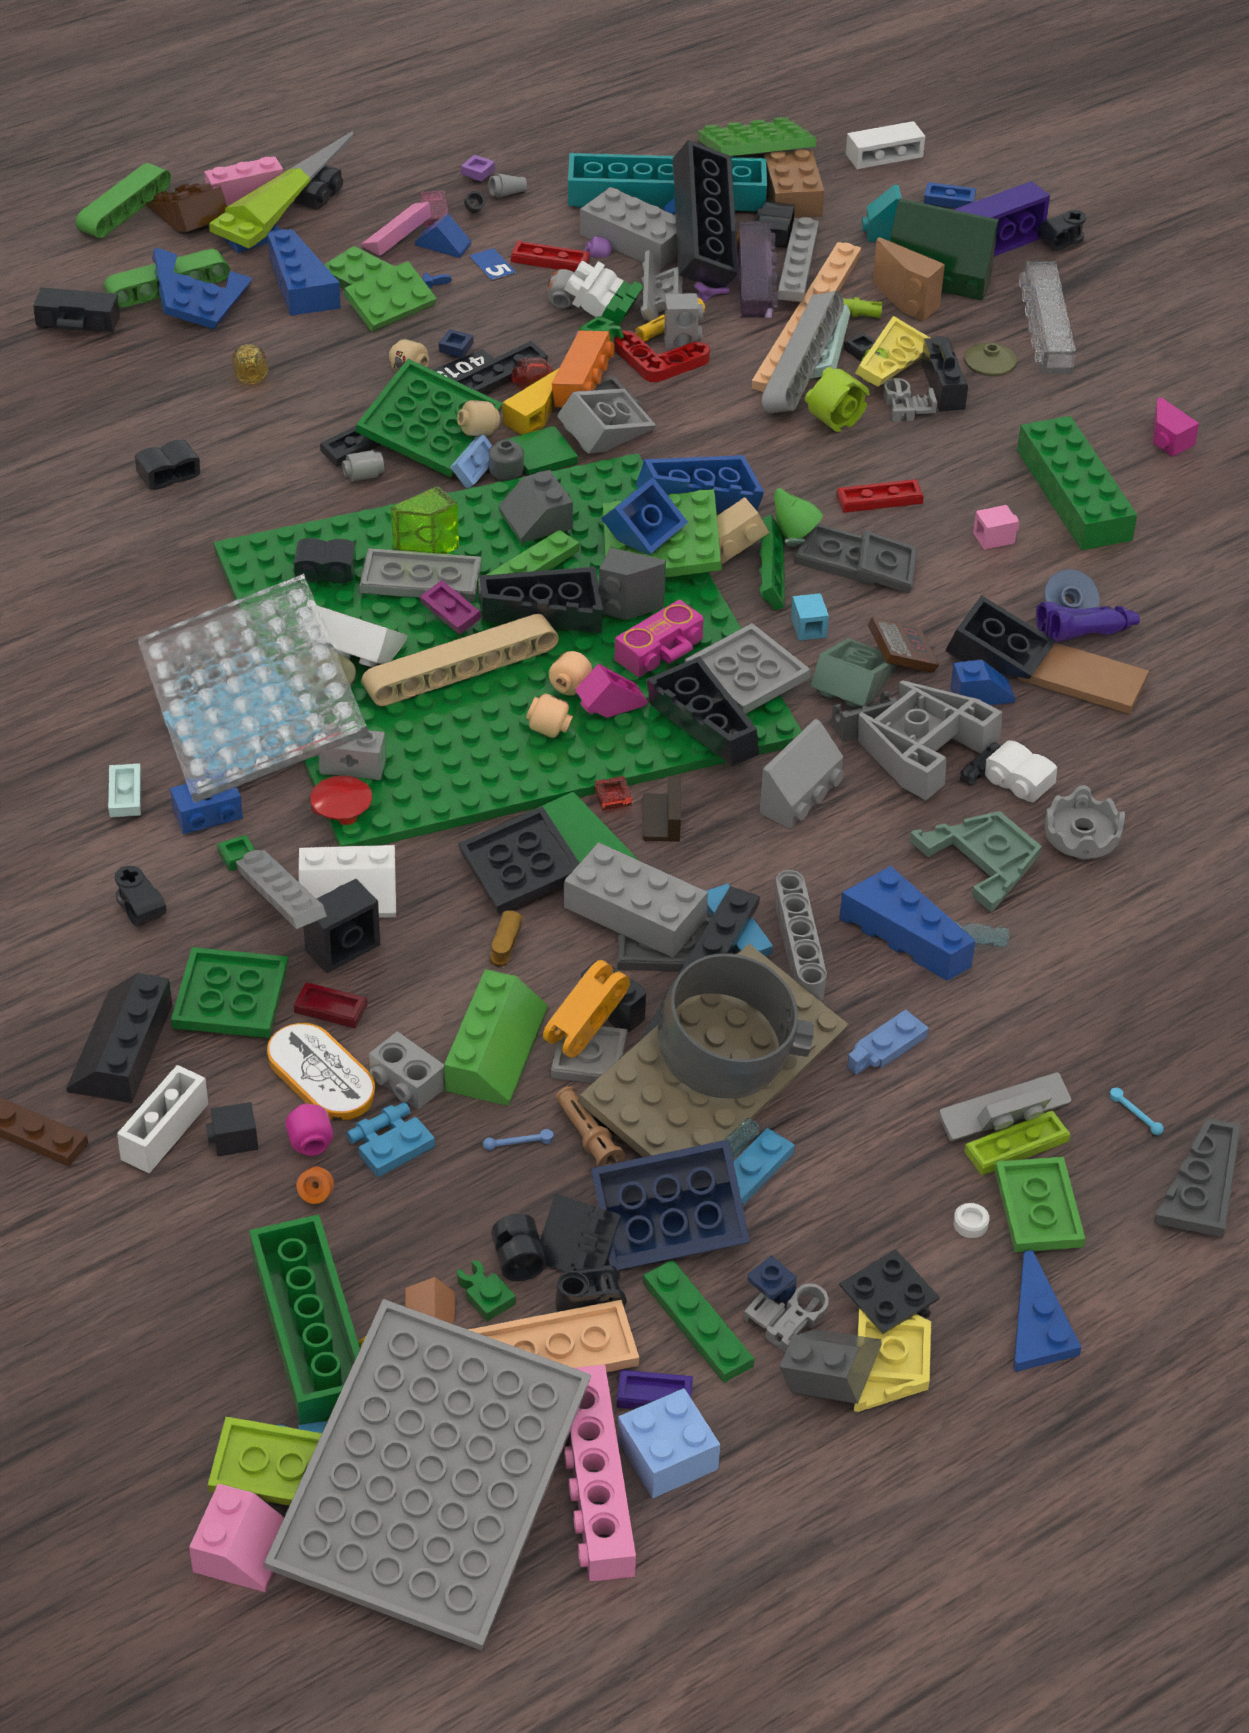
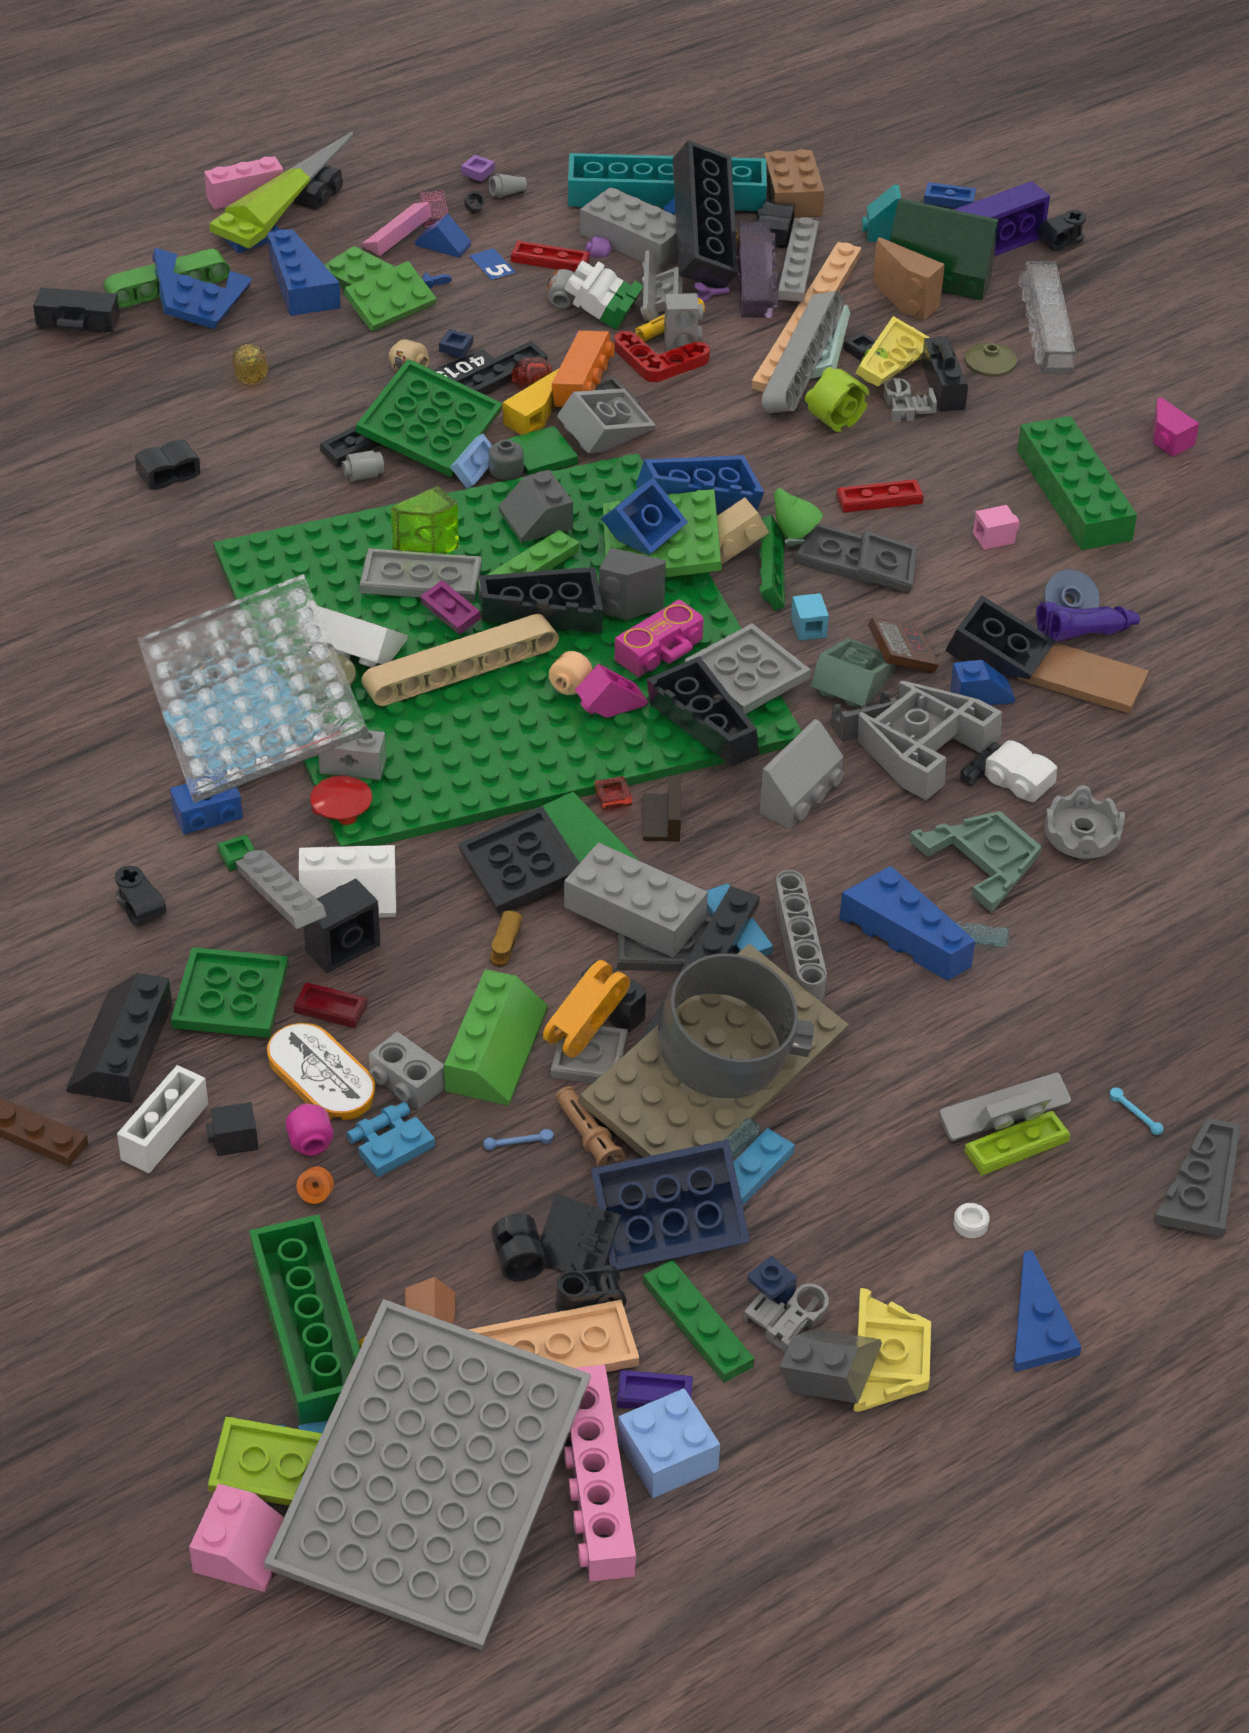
(123, 200): bright green beam -> none
(124, 790): light aqua plate -> none
(189, 206): reddish brown slope -> none
(325, 560): black brick -> none
(478, 418): tan head -> none
(486, 1295): green plate -> none
(549, 715): light nougat head -> none
(603, 324): green plate -> none
(756, 137): bright green plate -> none
(863, 308): lime pin -> none
(885, 145): white brick -> none
(887, 1042): medium blue hinge -> none
(890, 1292): black hinge -> none
(1039, 1204): bright green plate -> none

